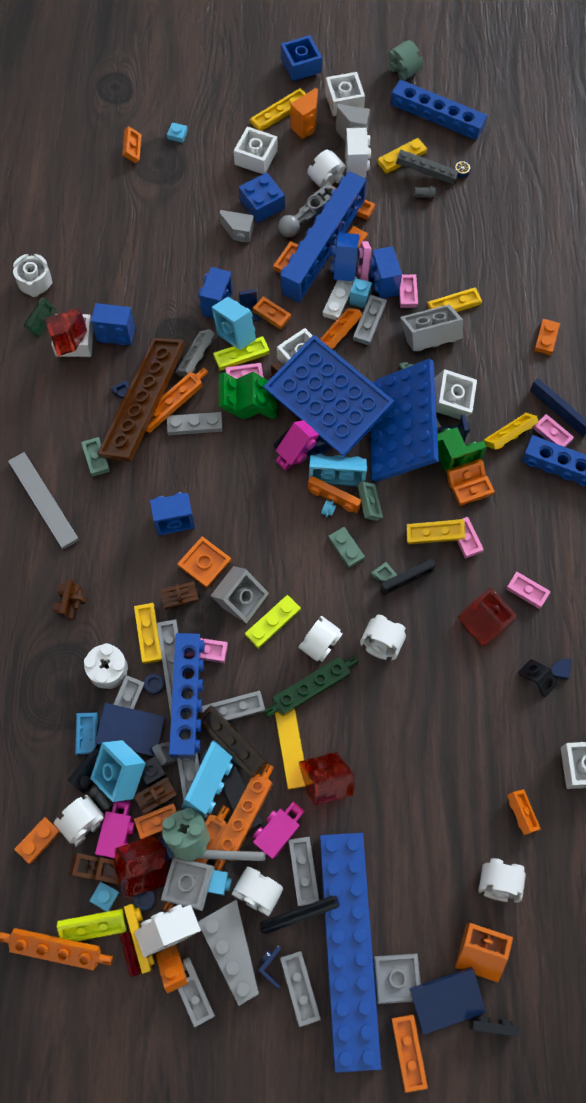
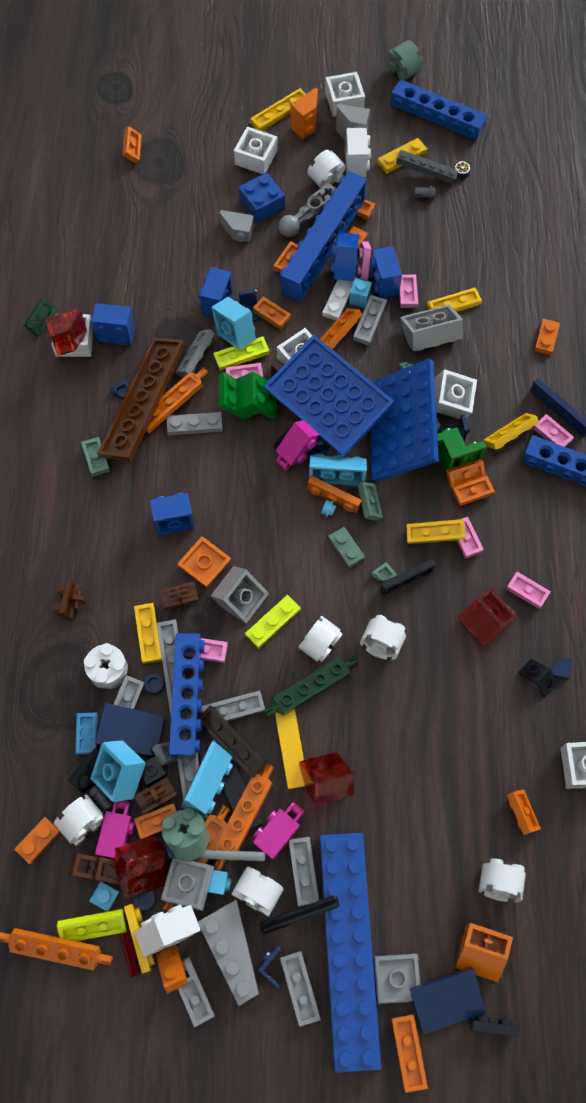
(32, 274): white brick -> none
(43, 500): light grey tile -> none
(177, 132): medium azure plate -> none
(301, 58): blue brick -> none

